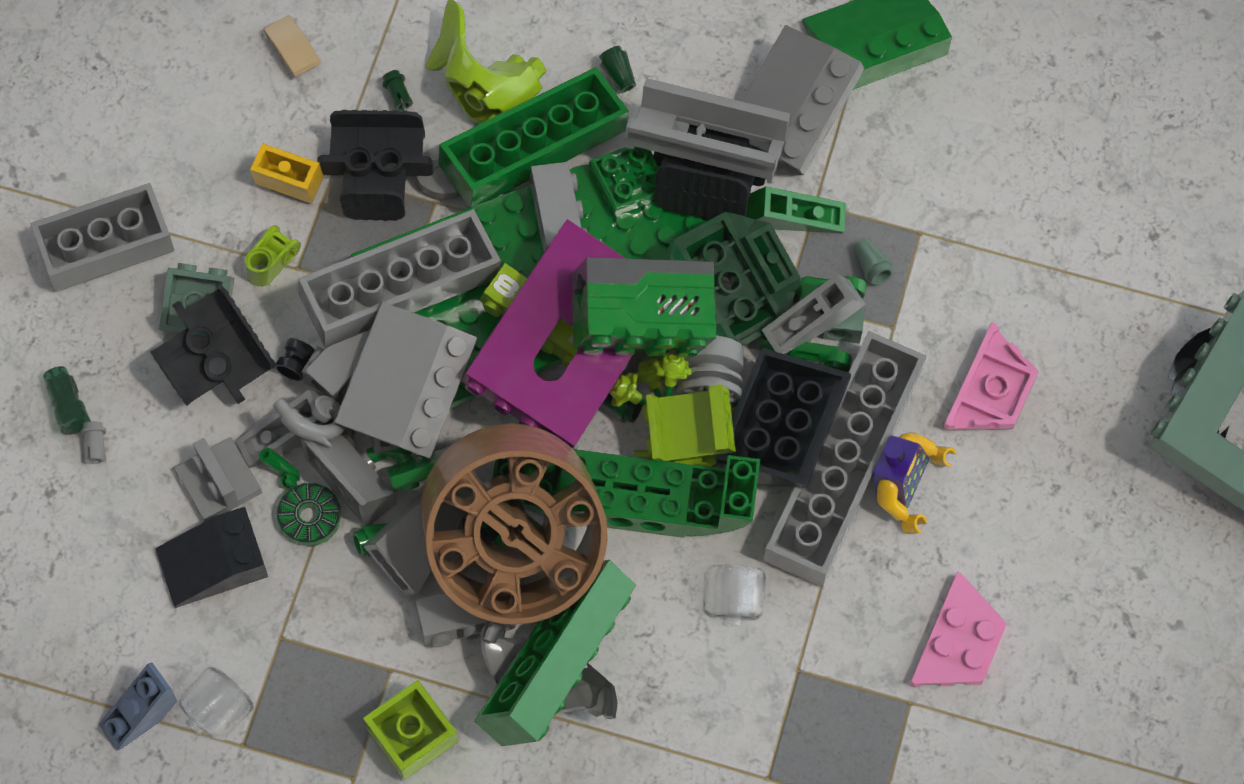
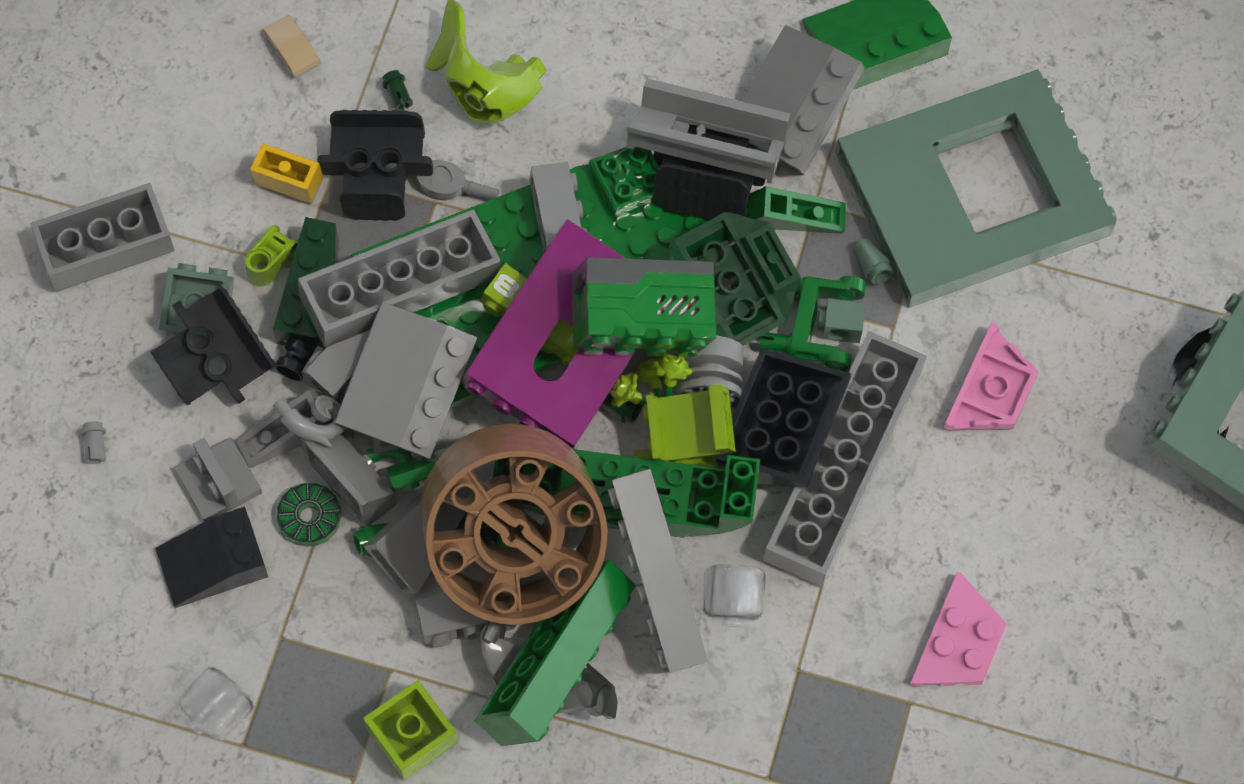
(64, 396): clear green axle -> none
(139, 708): sand blue slope -> none
(282, 467): green arm -> none
(315, 250): none -> dark green wedge
(534, 133): green brick -> none
(618, 68): dark green cone -> none
(659, 570): none -> light grey brick
(814, 314): light grey slope -> none
(900, 473): torso -> none
(920, 215): none -> sand green panel

